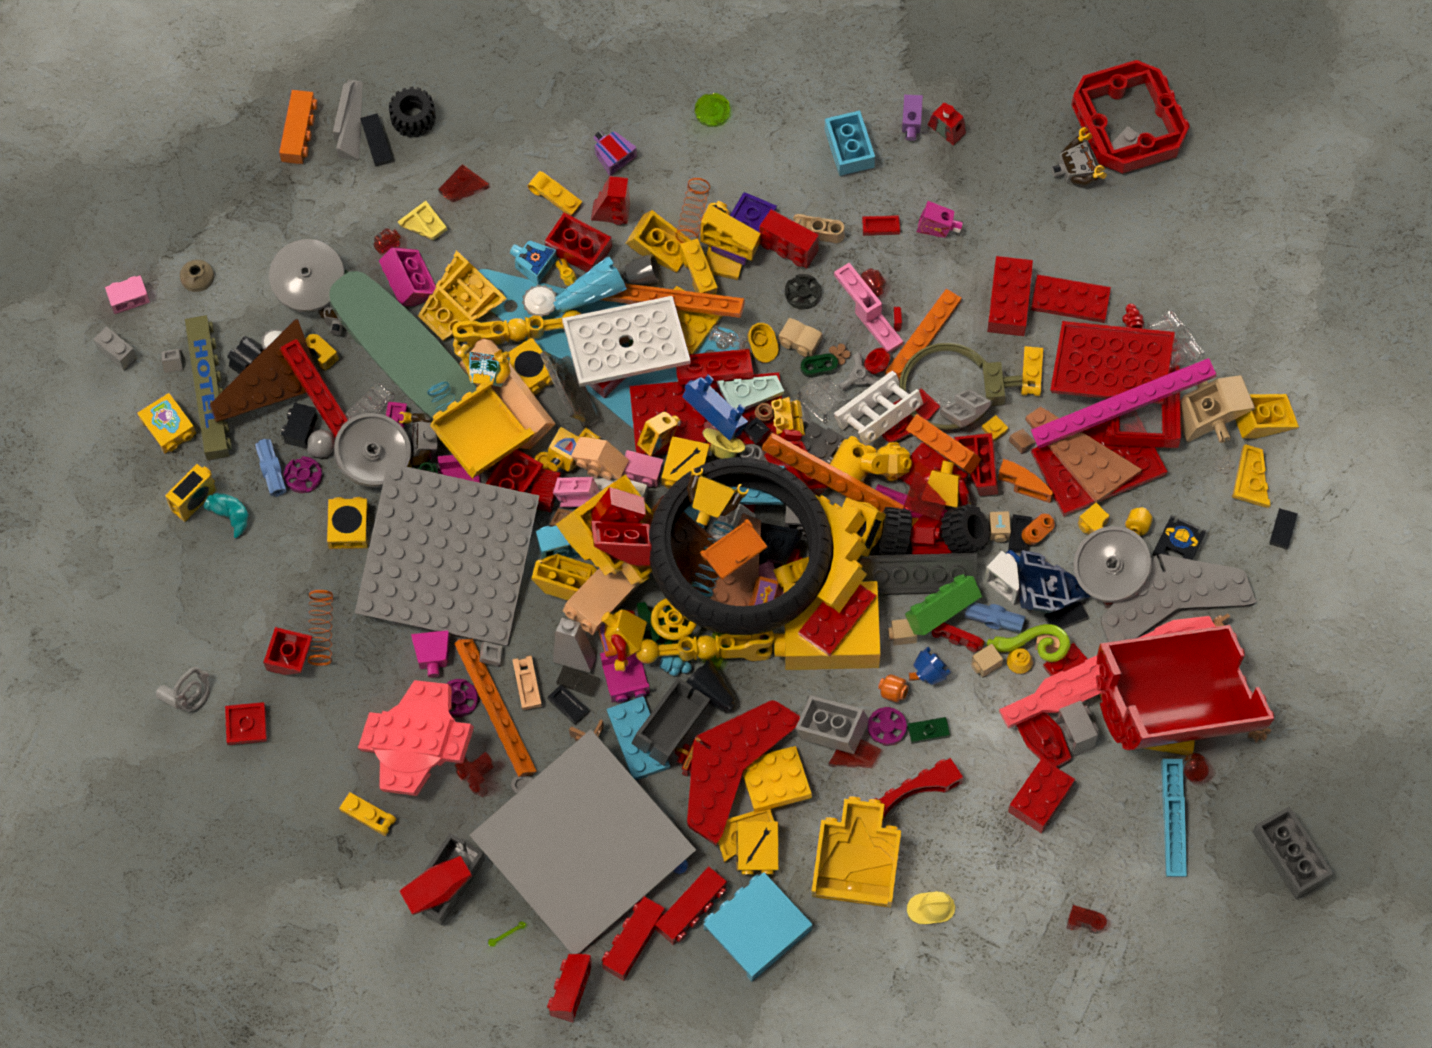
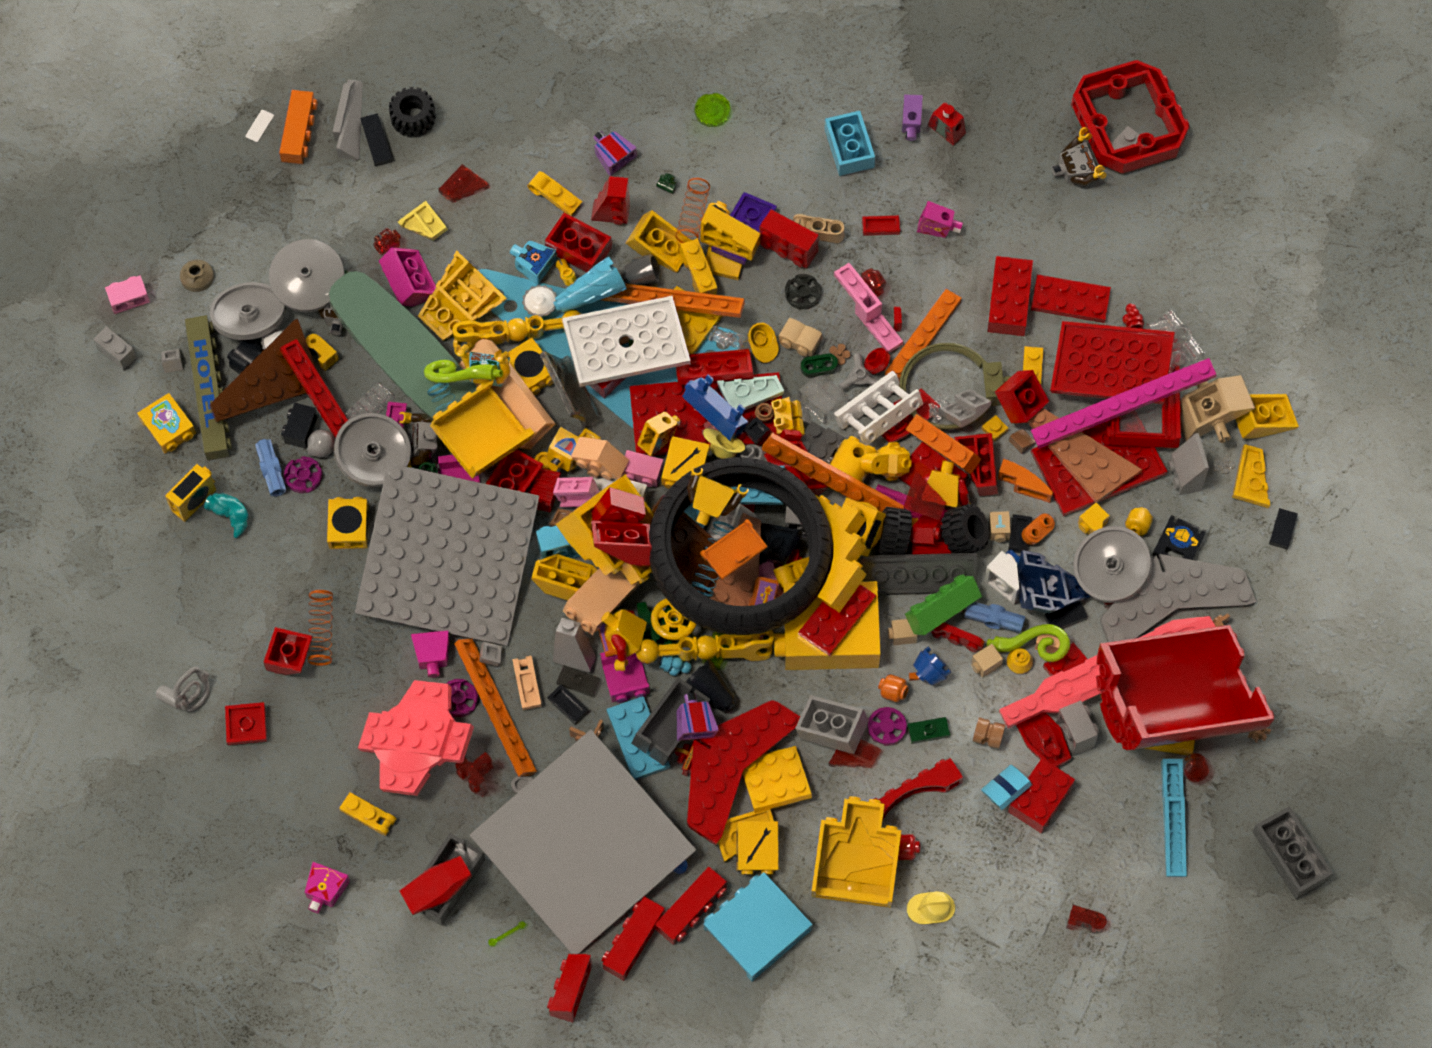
(246, 311): none -> light grey dish
(259, 125): none -> white sticker
(324, 886): none -> dark pink torso
(448, 373): none -> lime plant
(667, 182): none -> dark green plate
(695, 719): none -> torso
(908, 847): none -> red head
(935, 412): none -> clear plant
(988, 733): none -> medium nougat wheel
(1006, 787): none -> medium azure slope
(1022, 396): none -> red brick
(1189, 466): none -> light grey slope

